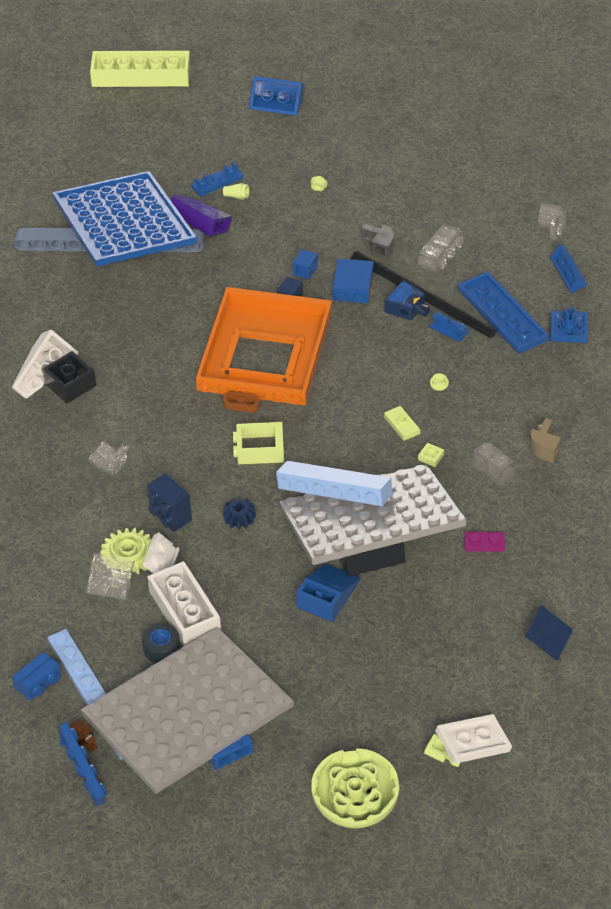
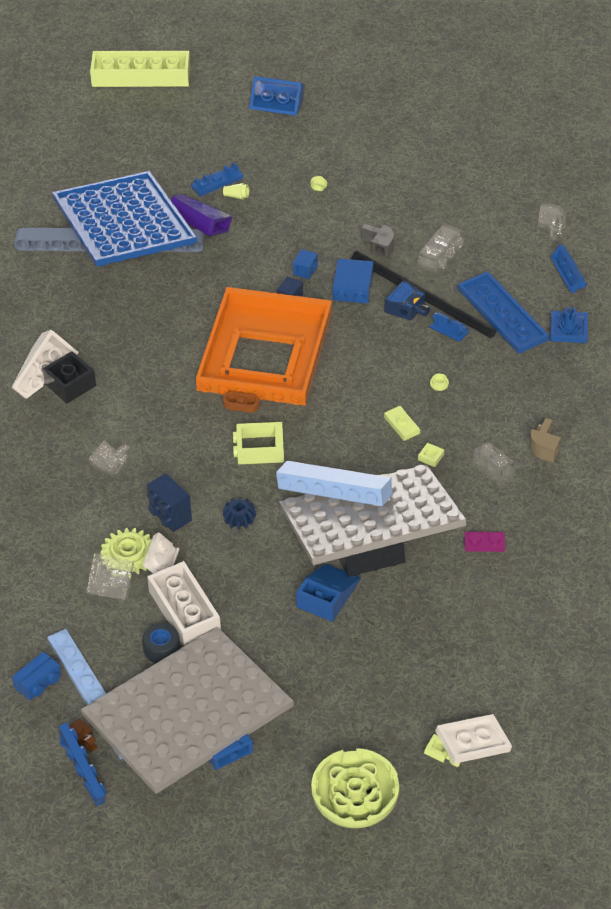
(548, 632): dark blue piece -> none

